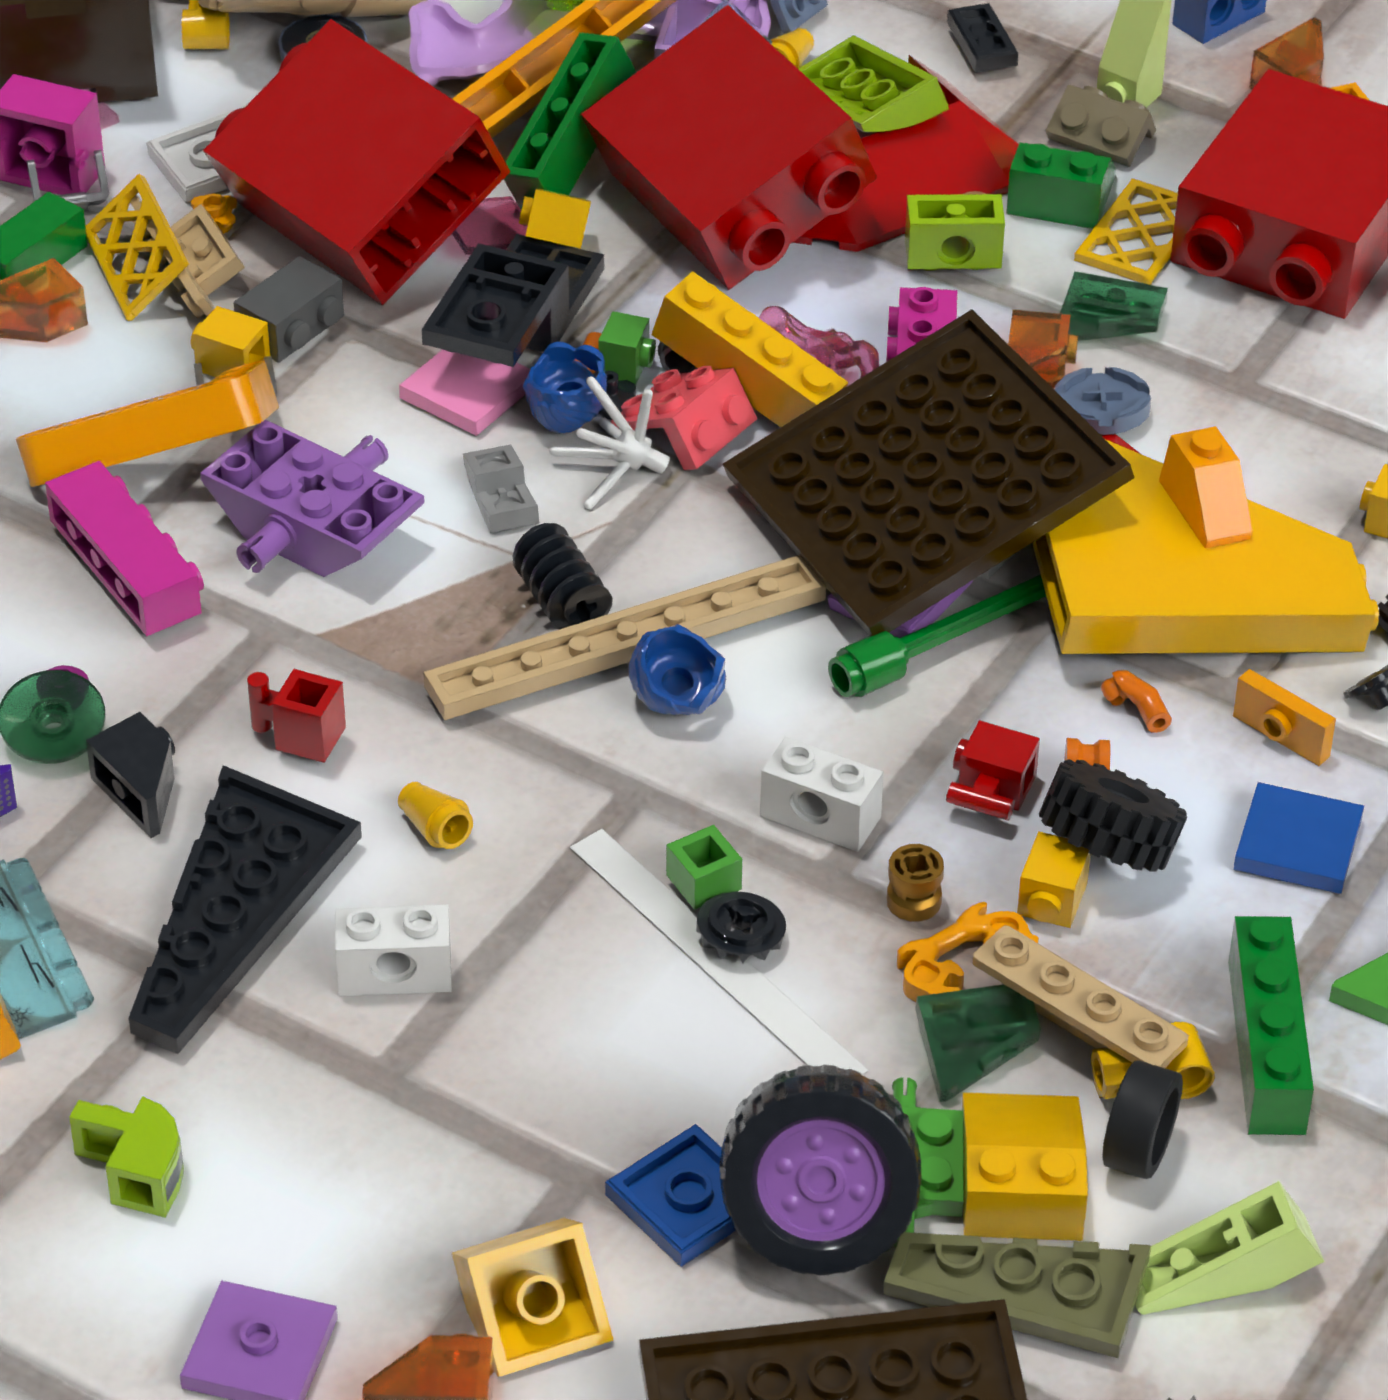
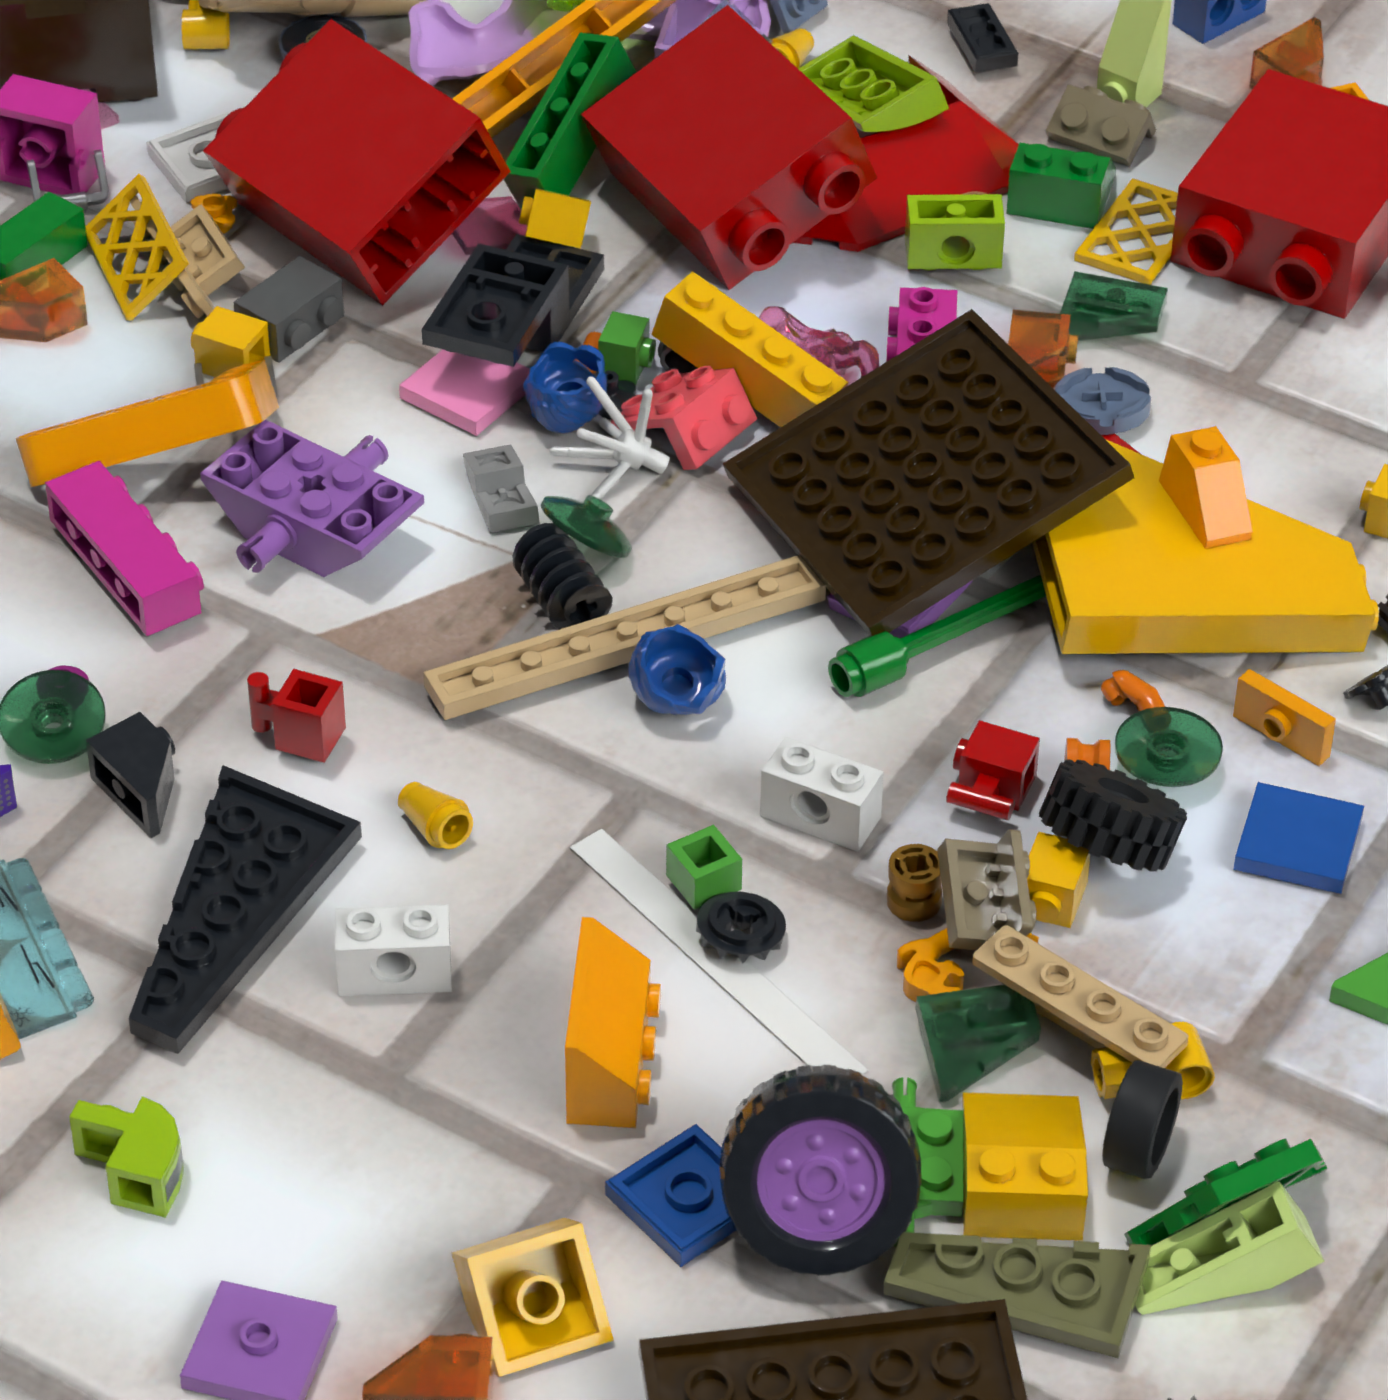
(588, 523): none -> clear green dish
(609, 1030): none -> light orange slope
(985, 889): none -> dark tan bracket
(1168, 746): none -> clear green dish
(1231, 1184): none -> green wing
(1270, 1026): green brick -> none

